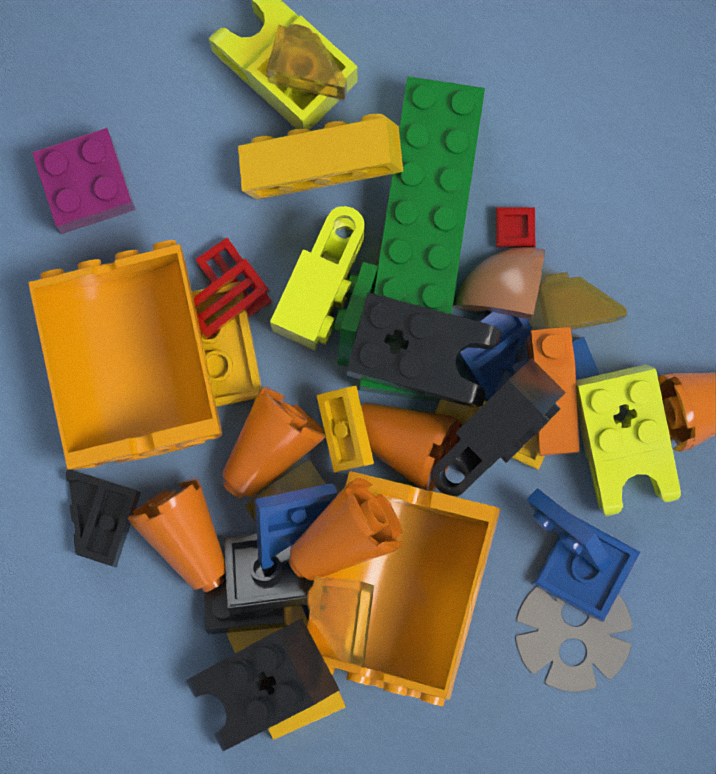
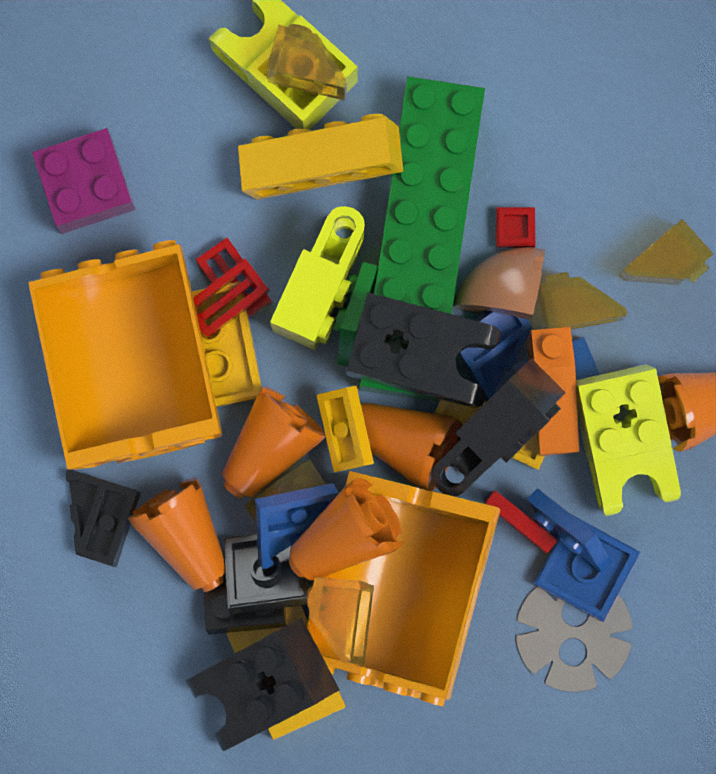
(522, 522): none -> red tile
(670, 259): none -> clear yellow slope

